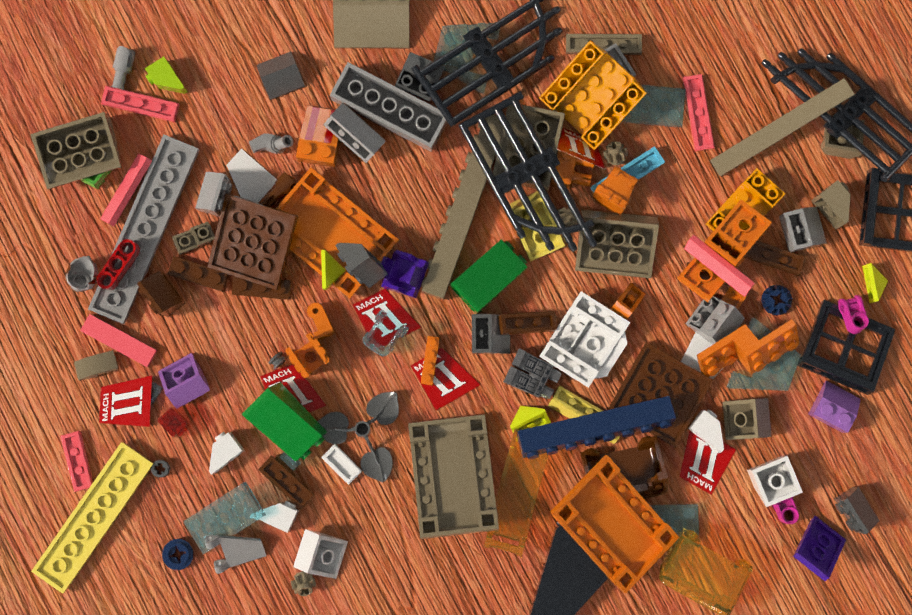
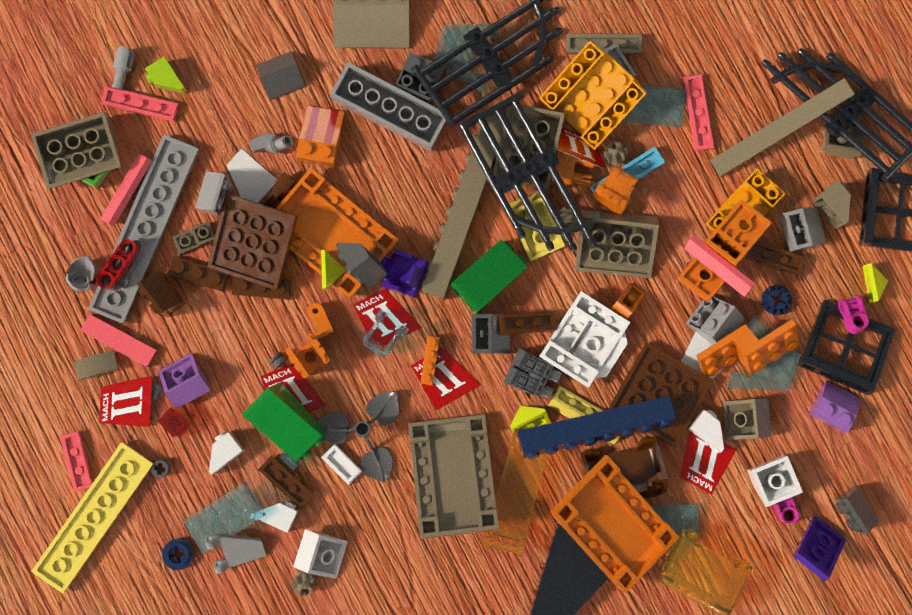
(354, 132): light grey brick -> none
(733, 297): orange plate -> none

